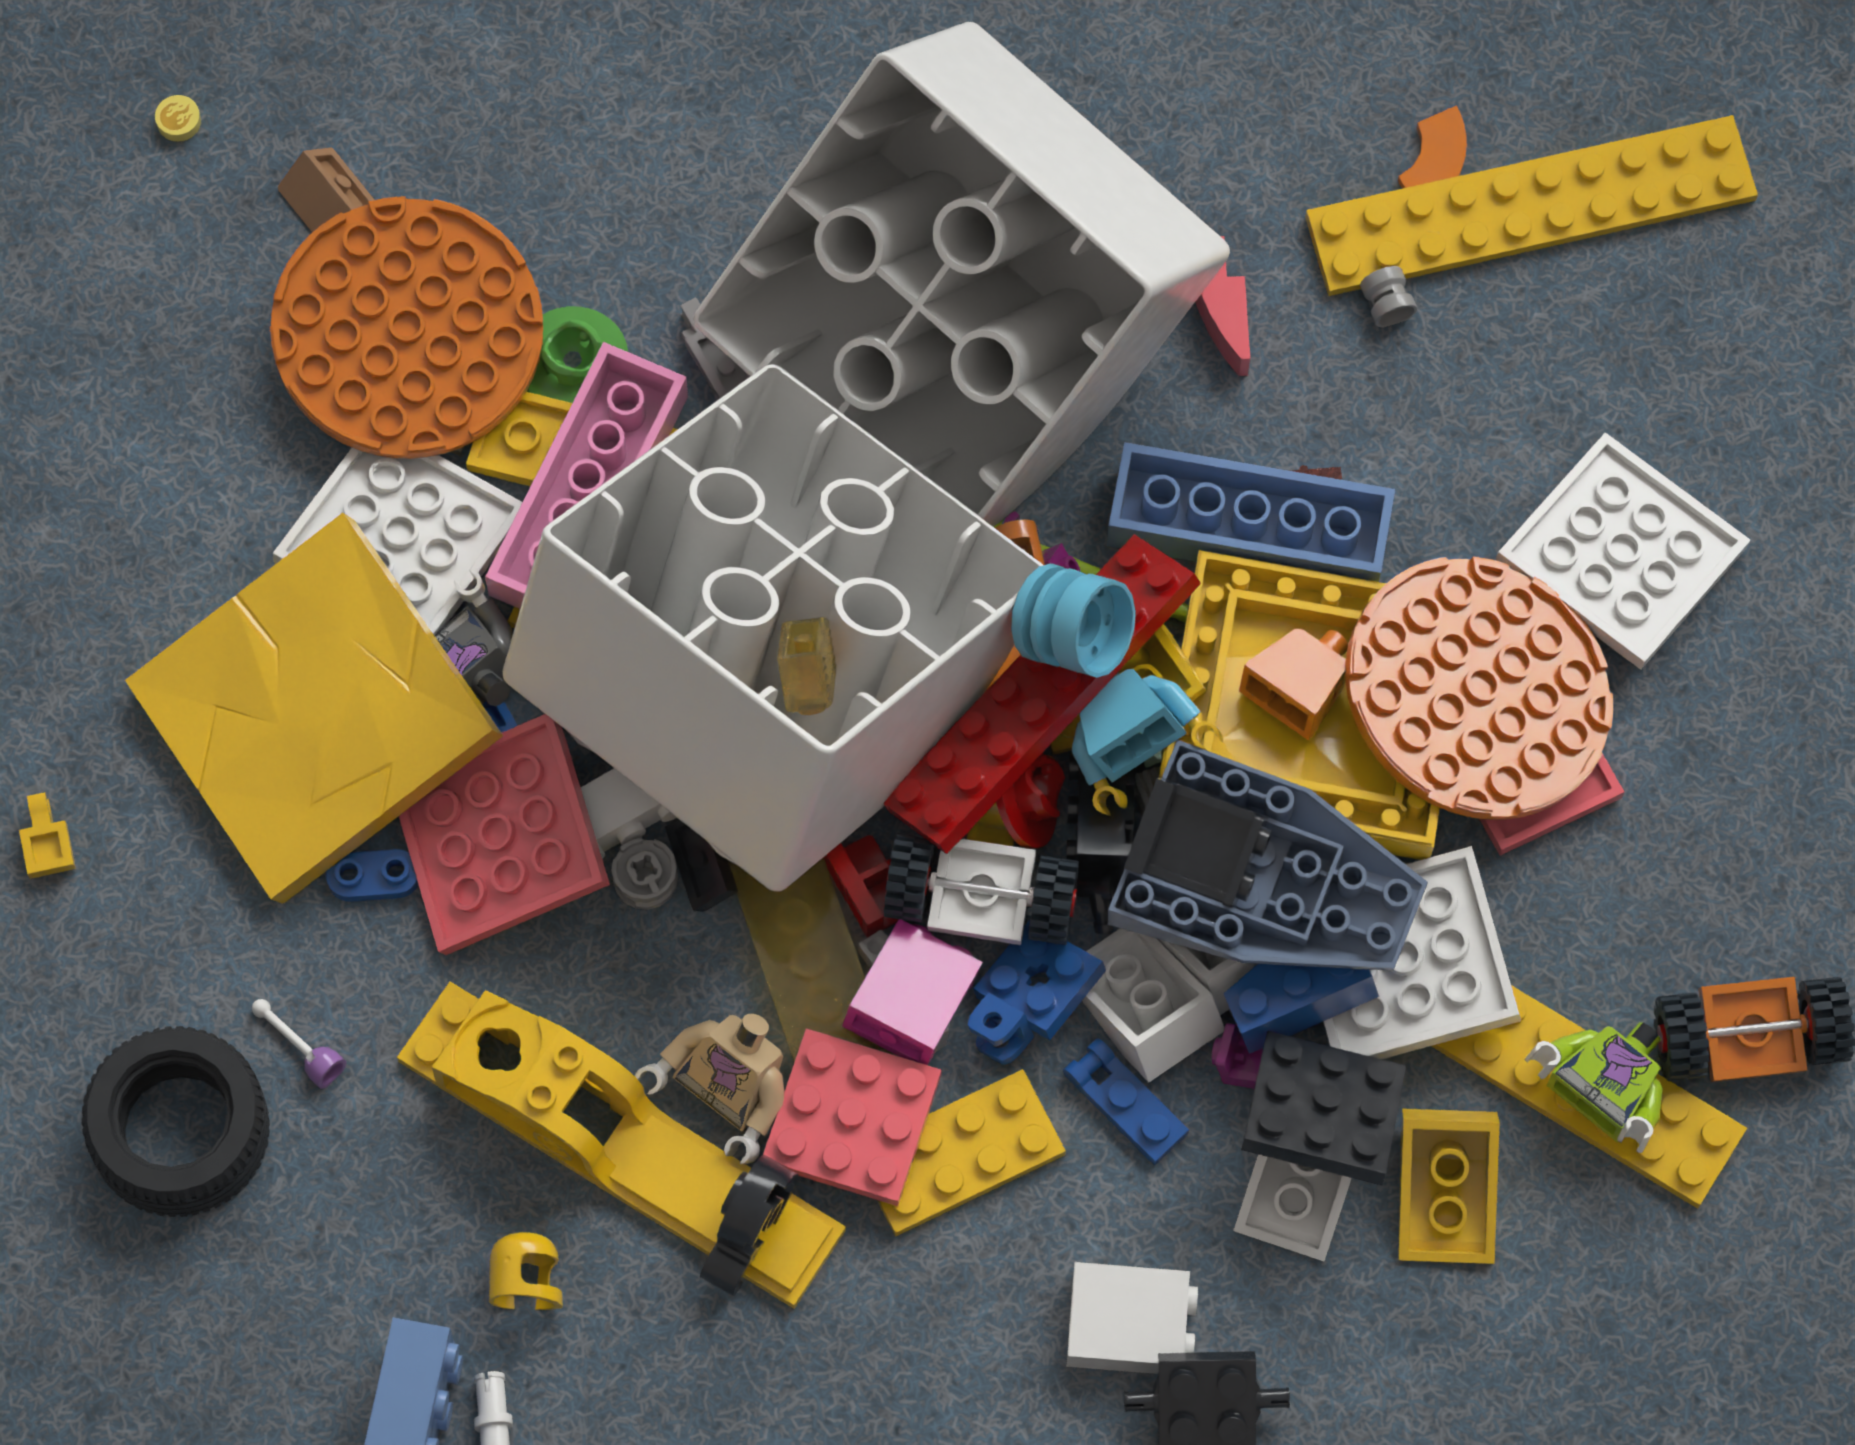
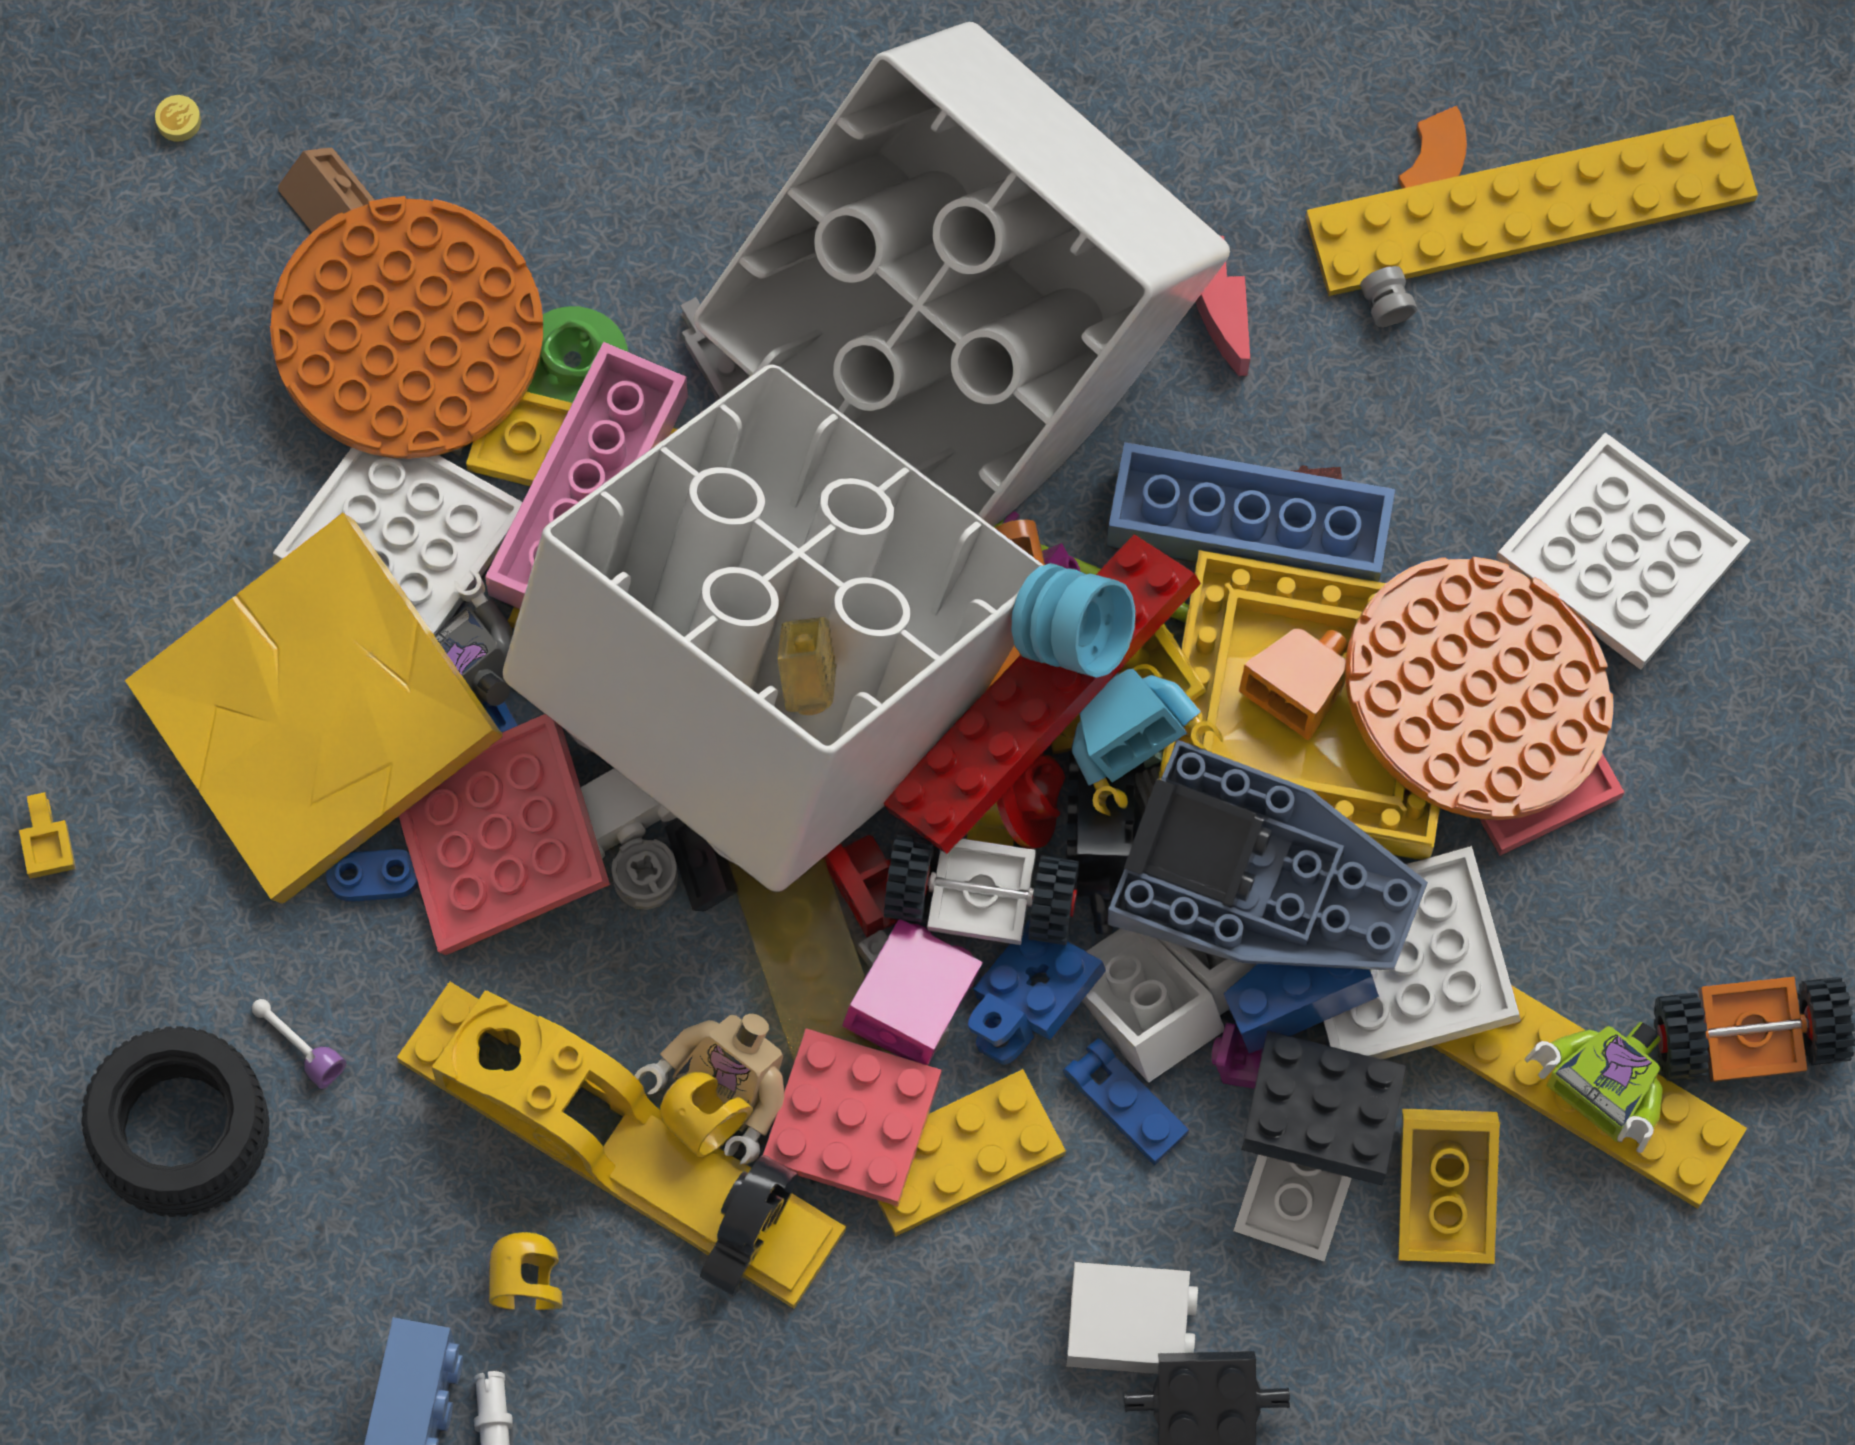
(698, 1114): none -> yellow helmet

